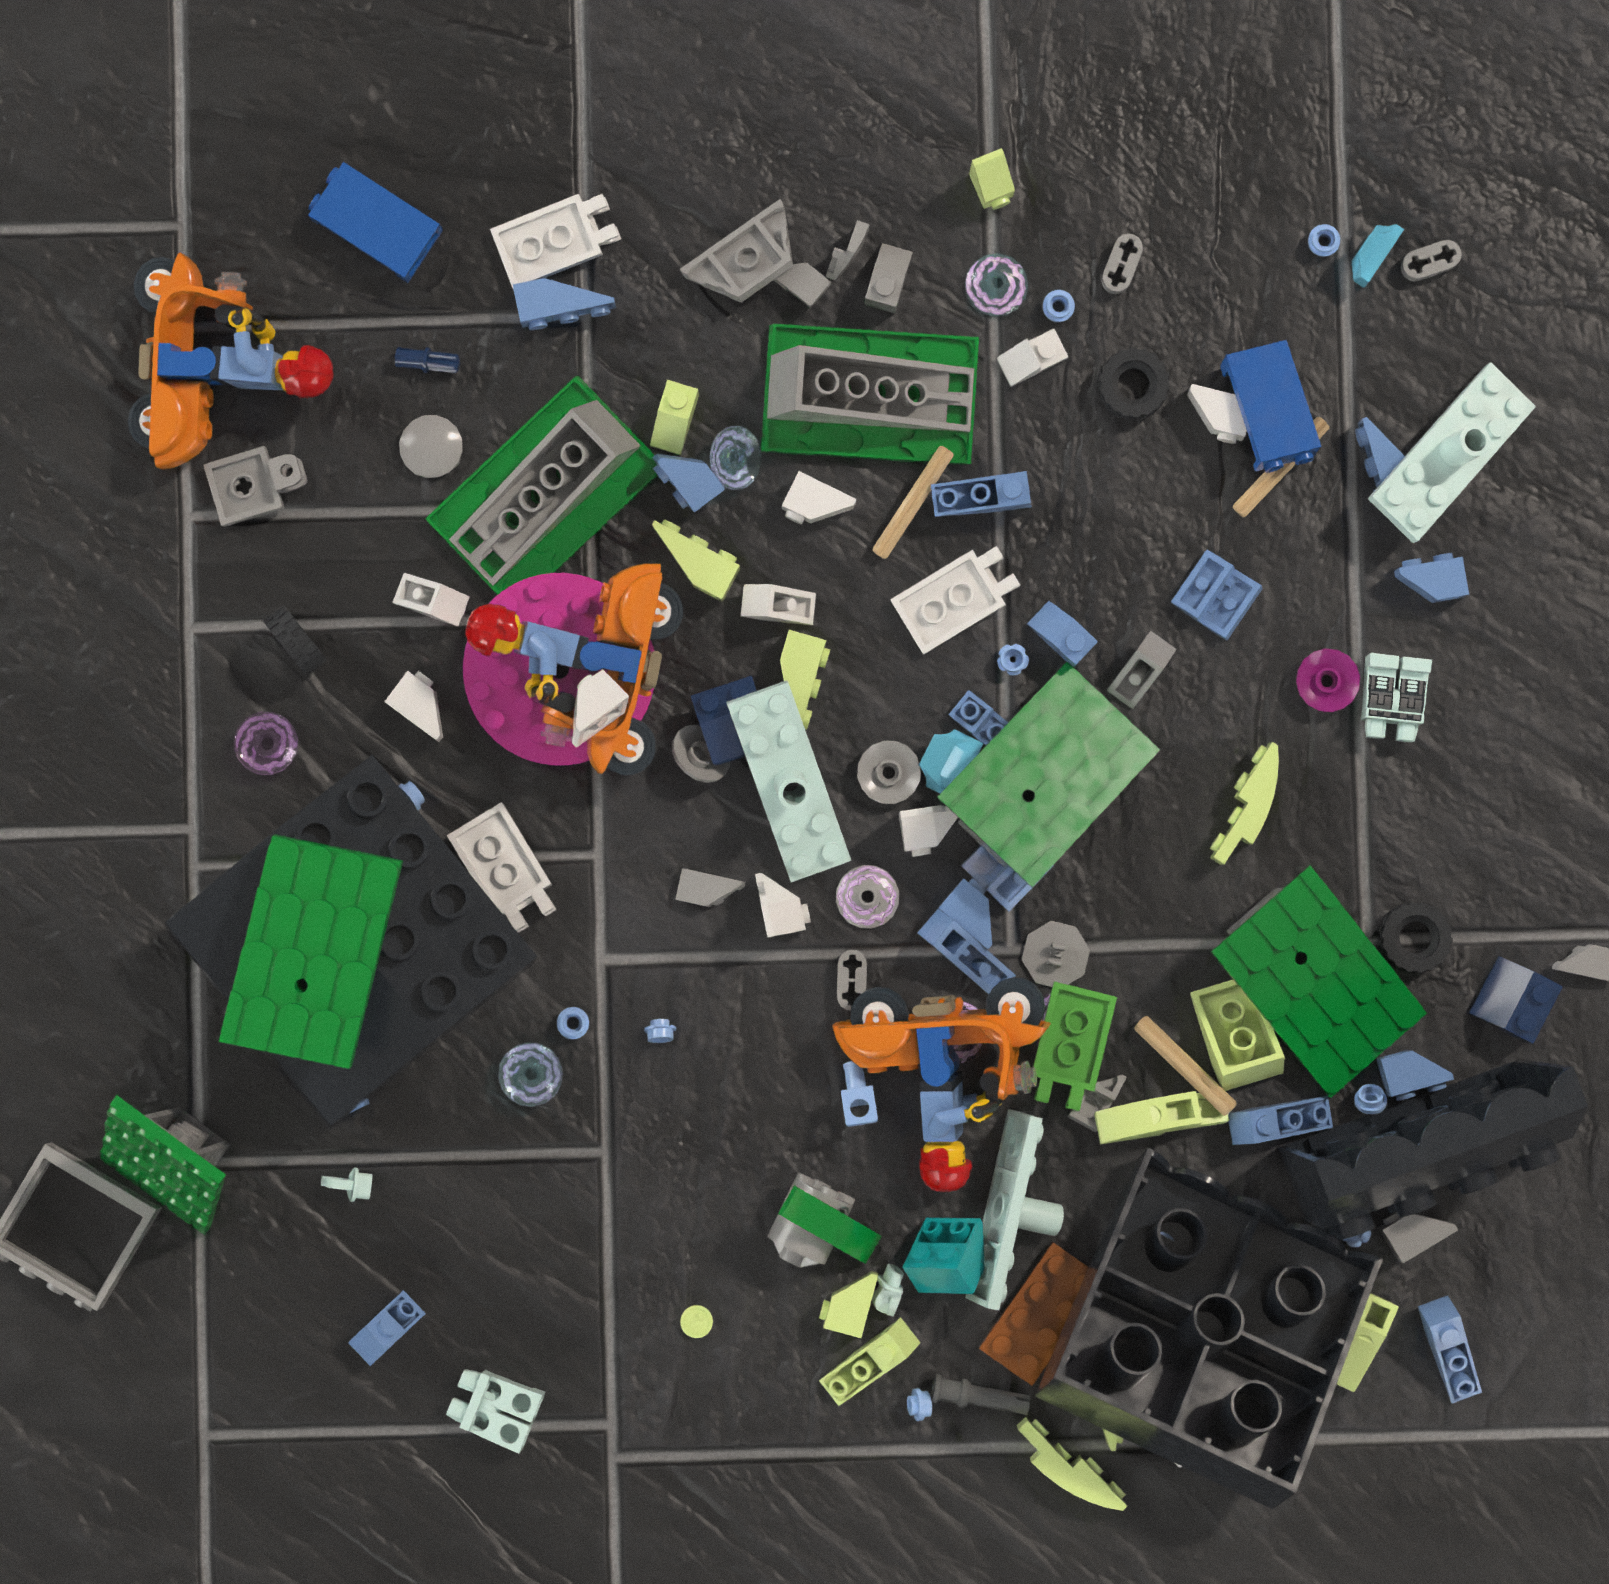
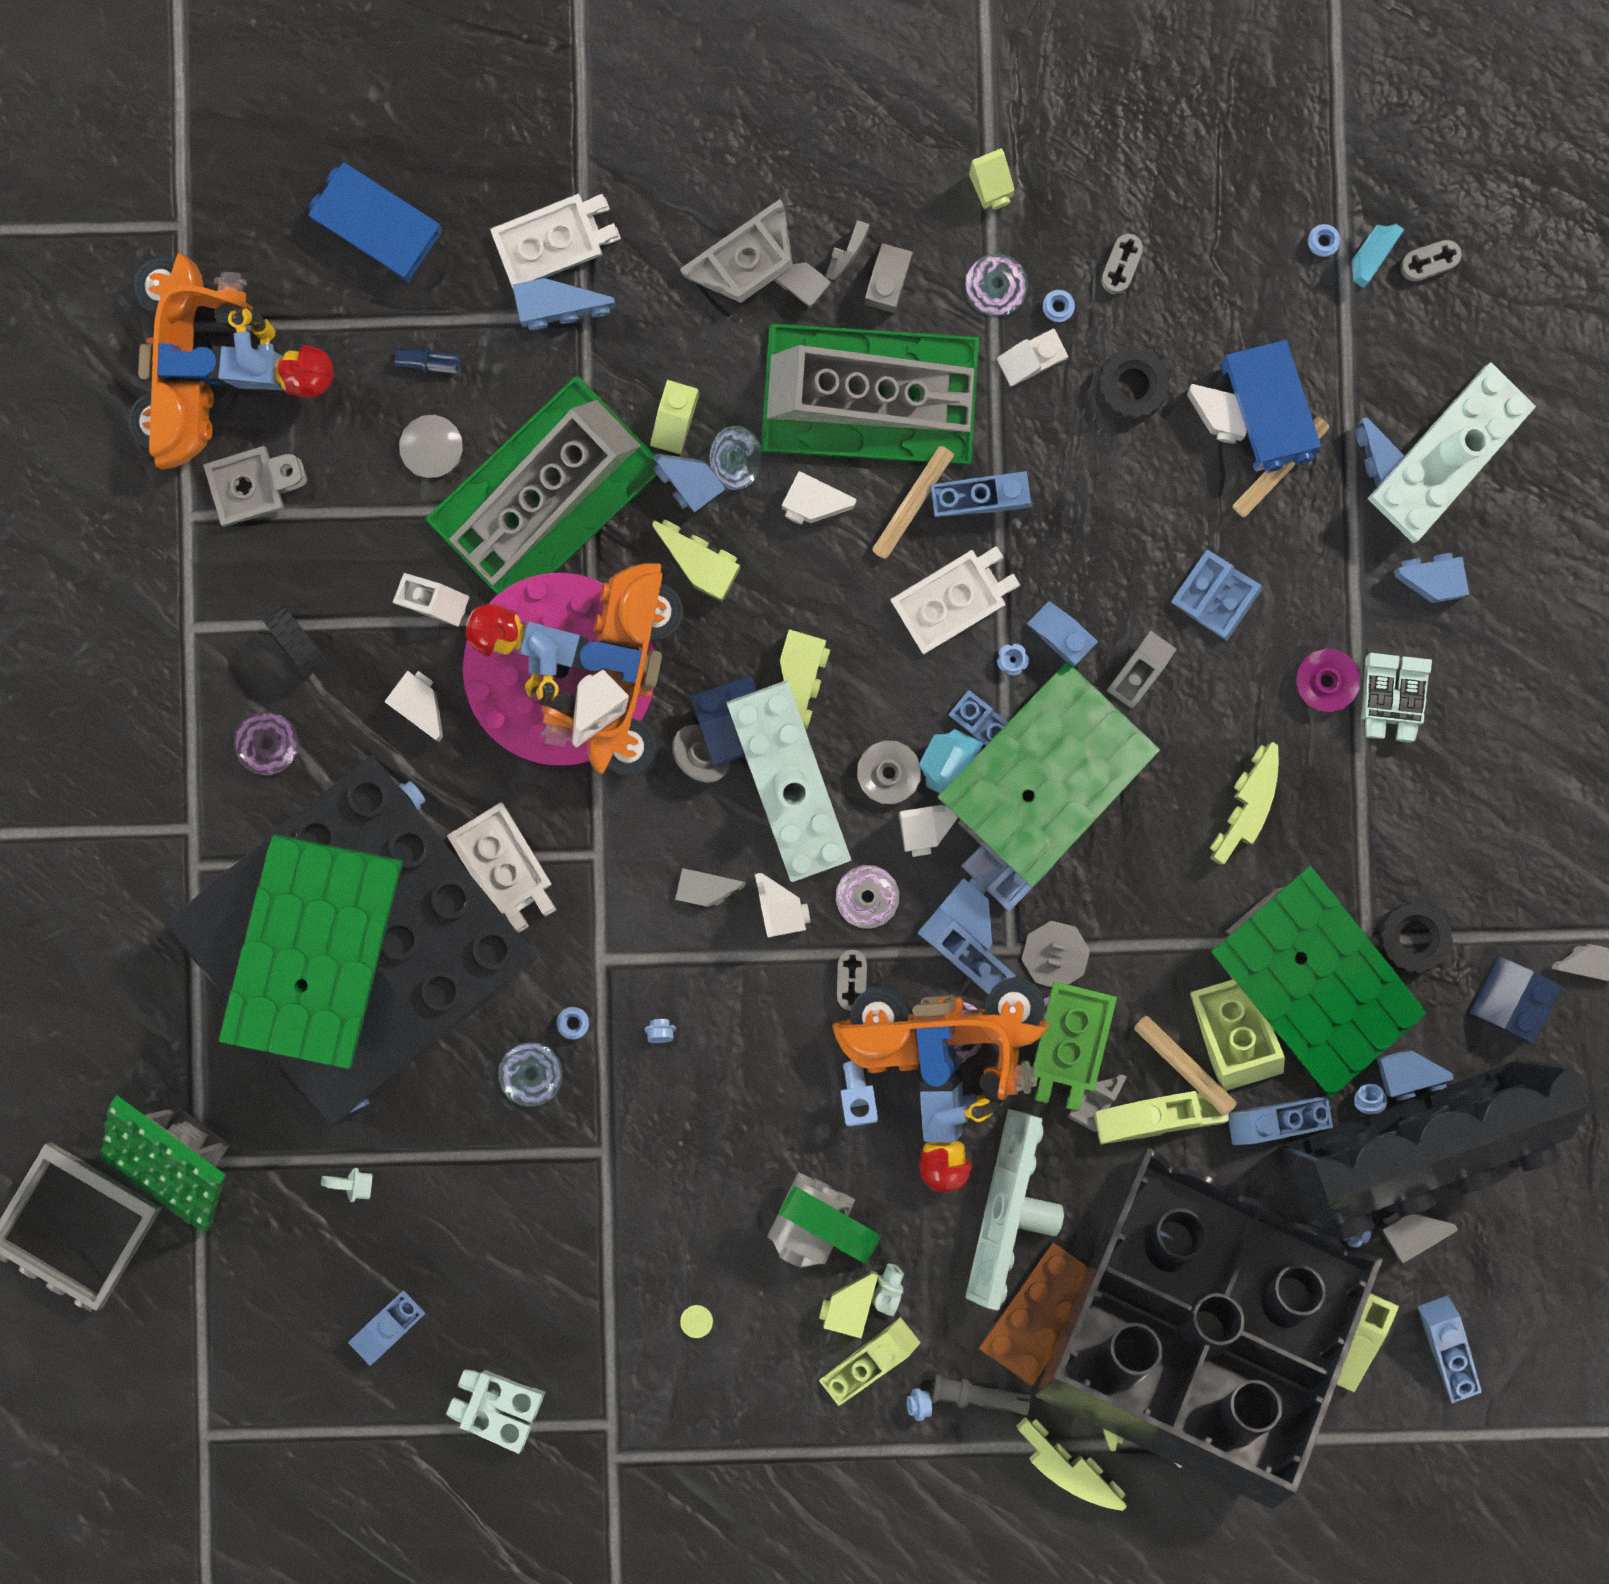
(778, 604): white slope -> none
(947, 1256): teal slope -> none

